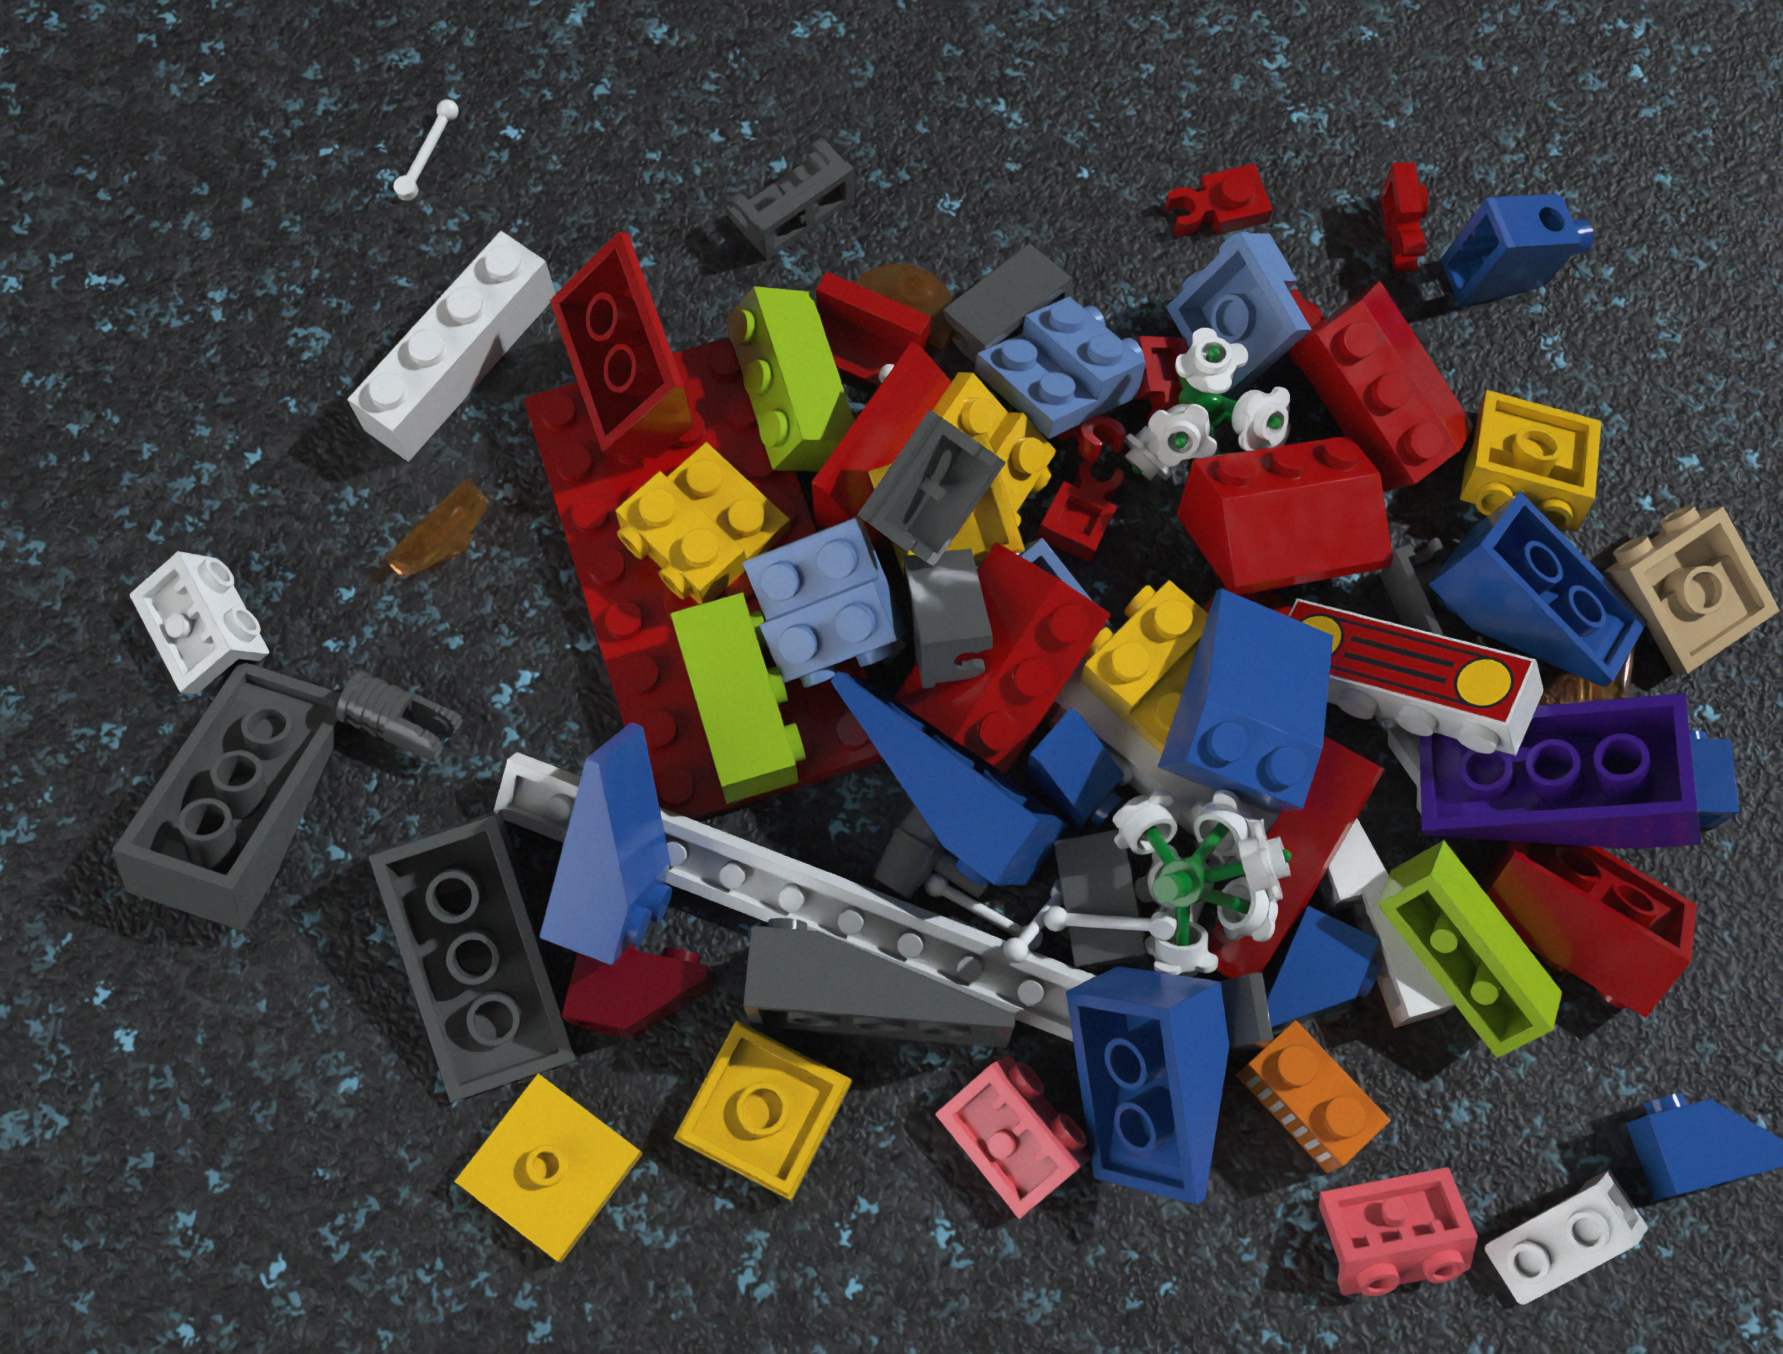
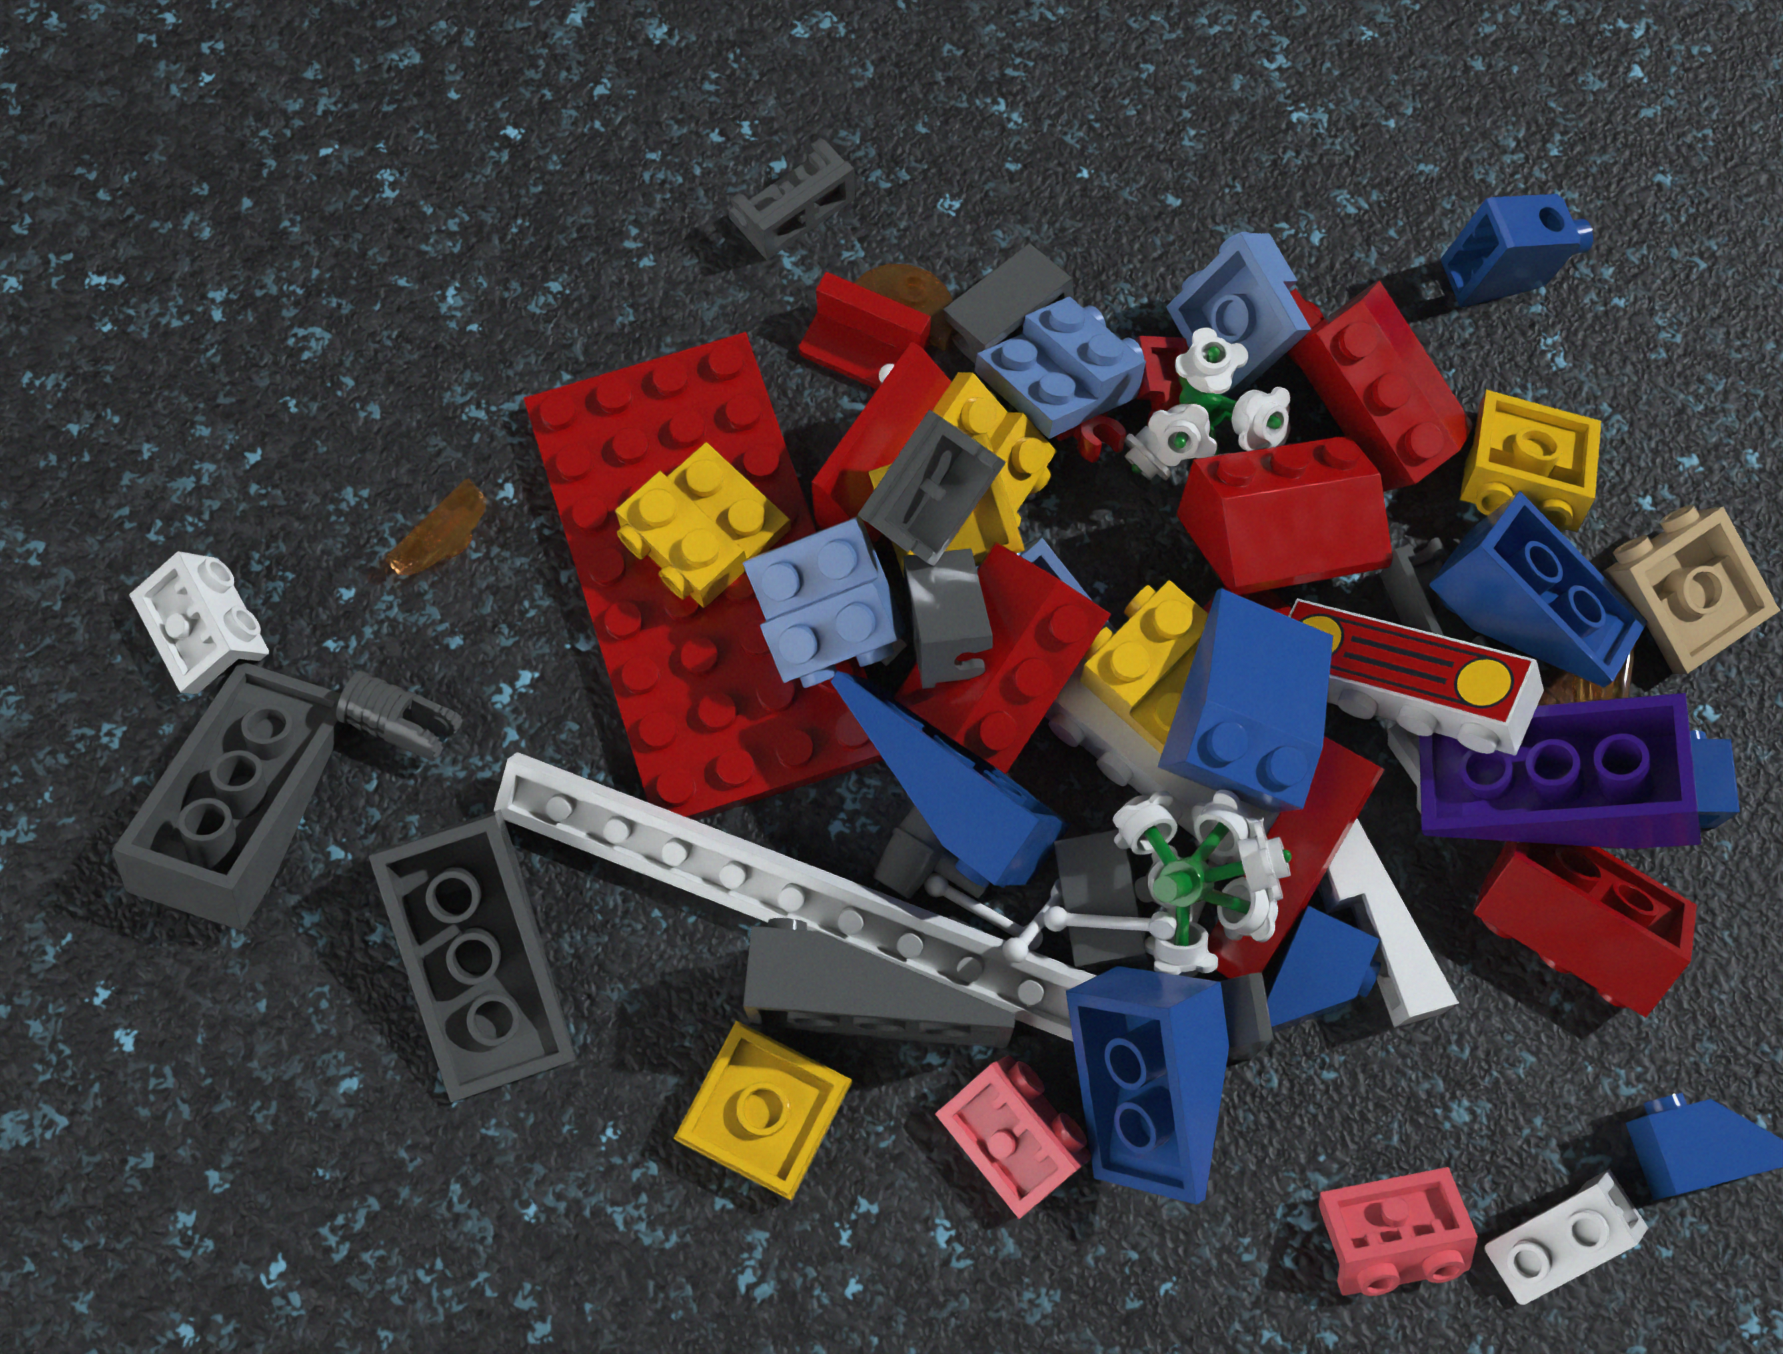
(406, 185): white hinge -> none
(453, 346): white brick -> none
(549, 1168): yellow plate -> none
(611, 855): blue slope -> none
(622, 354): red slope -> none
(633, 991): dark red slope -> none
(738, 697): lime brick -> none
(790, 377): lime brick -> none
(1074, 774): blue slope -> none
(1081, 513): red plate -> none
(1225, 198): red plate -> none
(1313, 1097): orange brick -> none
(1402, 207): red plate -> none
(1470, 949): lime brick -> none

